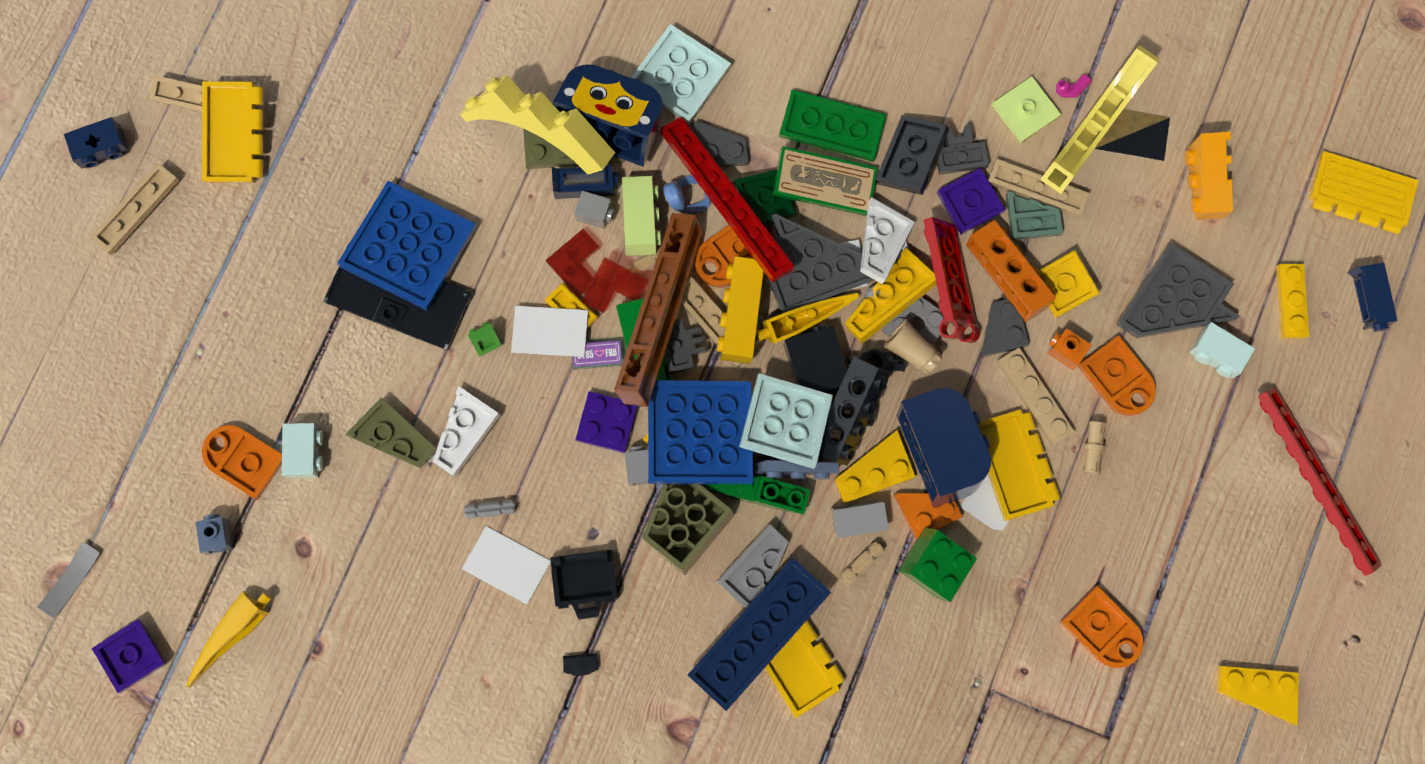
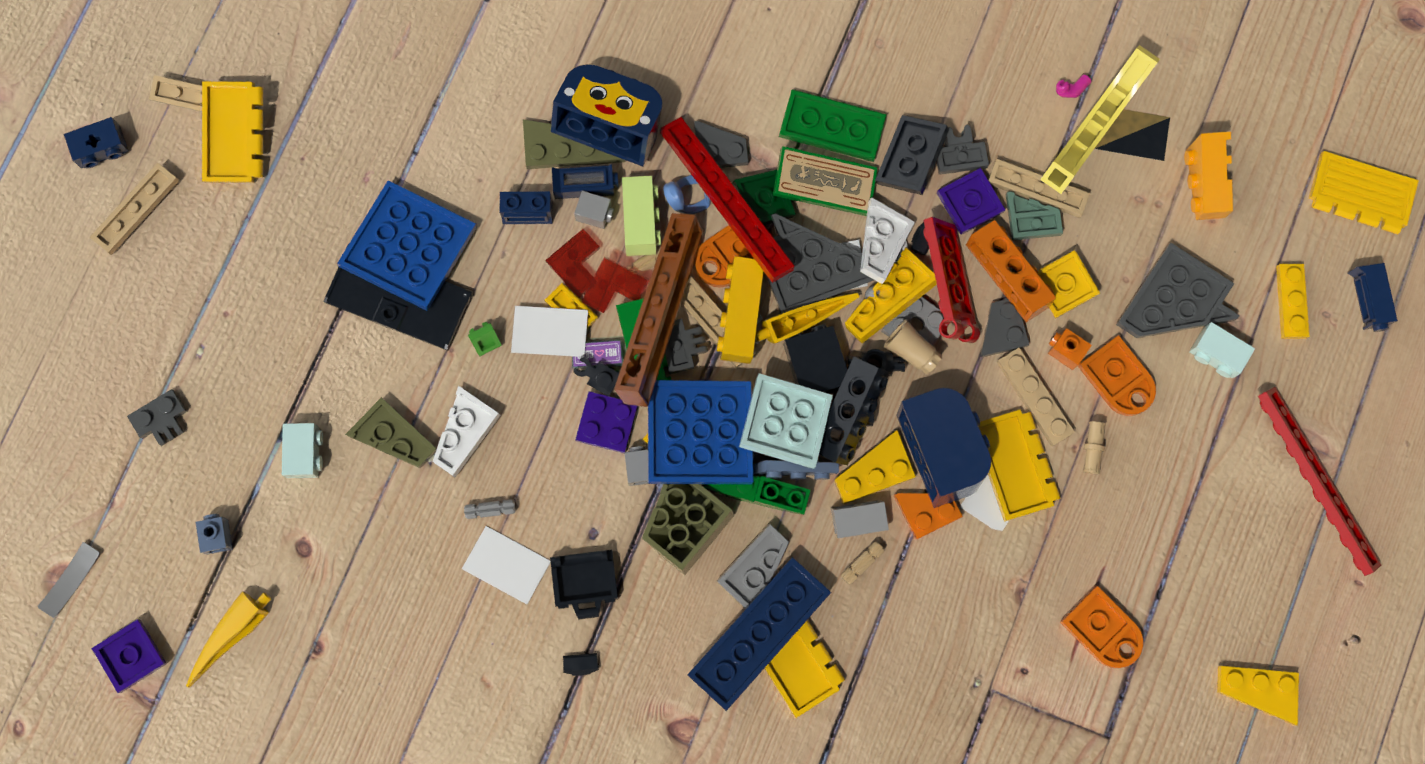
(159, 417): none -> dark grey hinge
(242, 461): orange tile -> none
(526, 207): none -> dark blue window
(536, 113): light yellow arch -> none
(601, 377): none -> black plate
(682, 72): light aqua plate -> none
(919, 243): none -> black piece
(937, 564): green brick -> none
(1026, 109): yellowish green plate -> none

